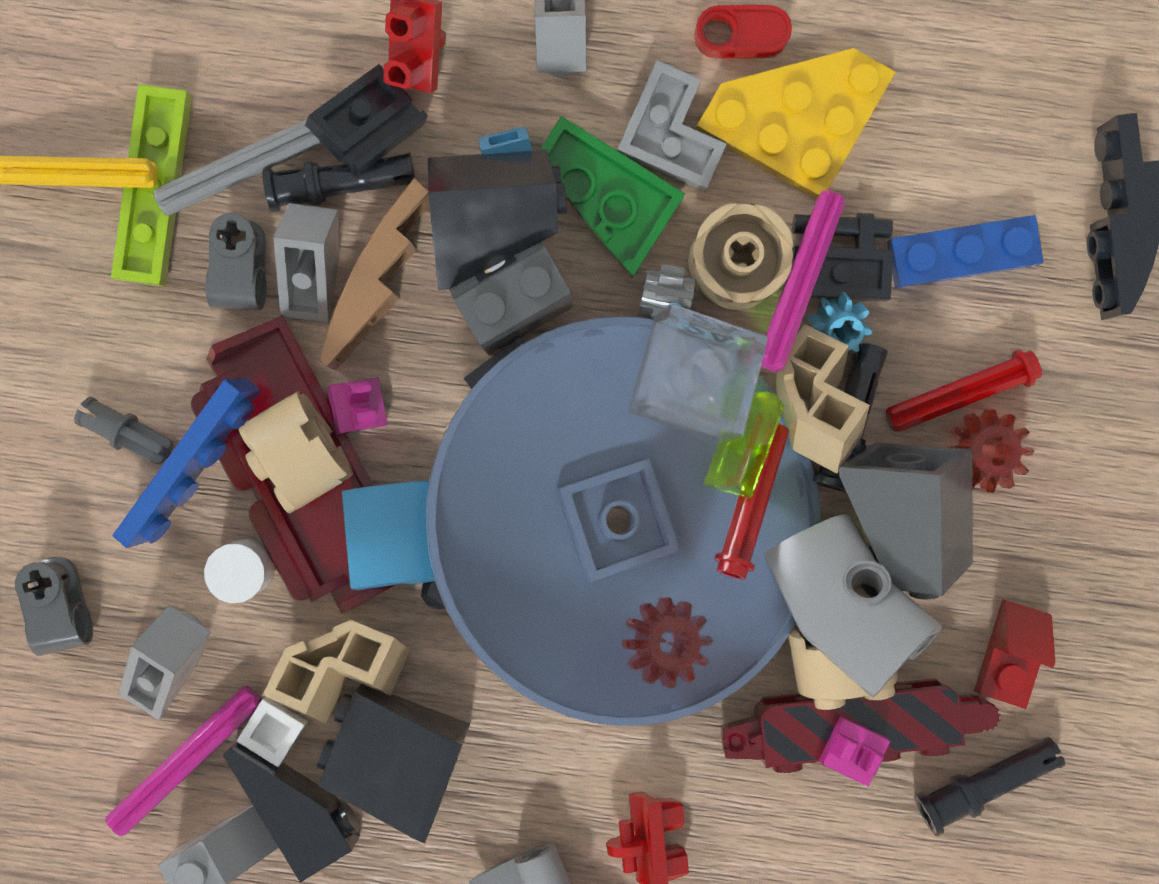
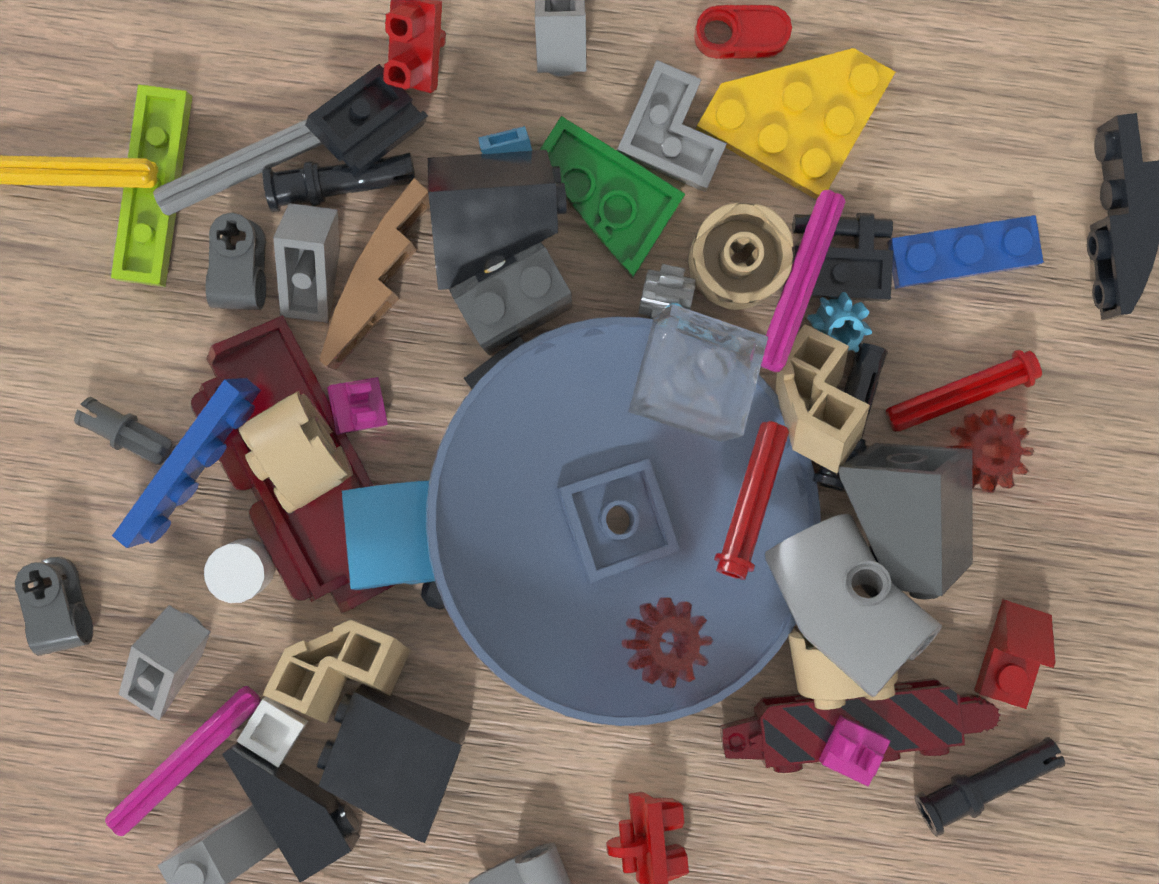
(741, 459): clear neon green slope -> none

